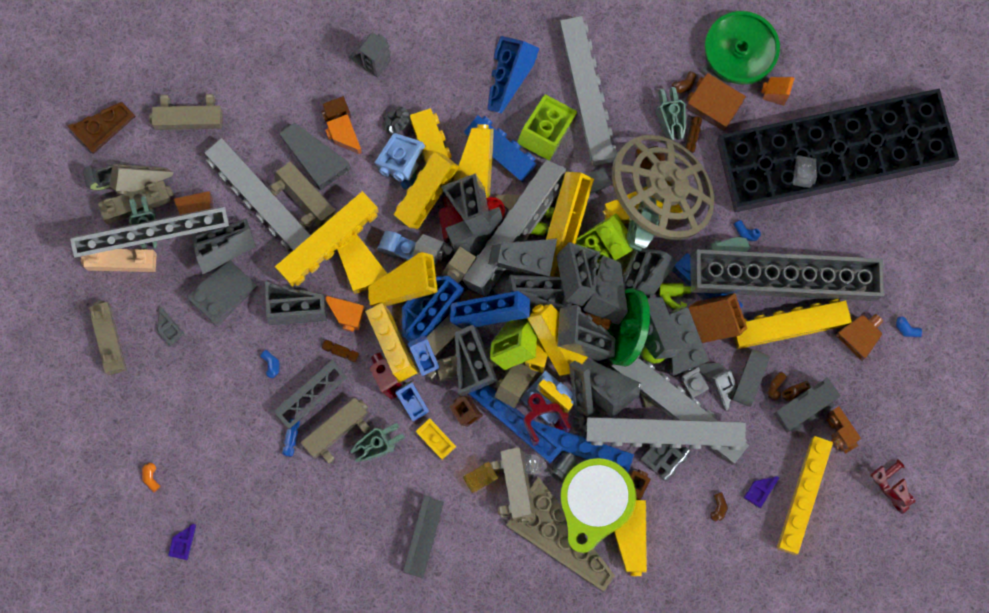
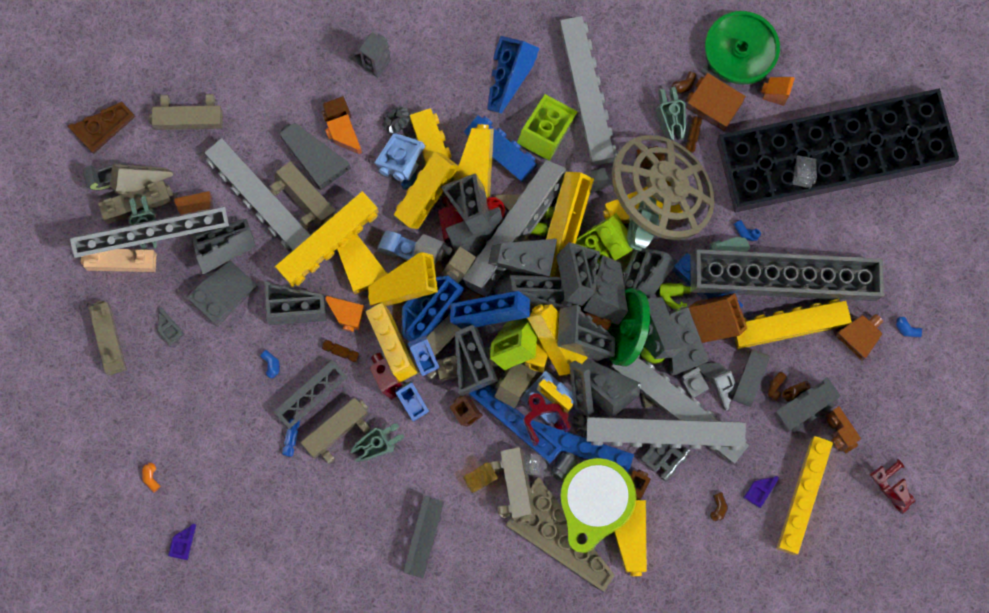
(436, 439): yellow plate -> none

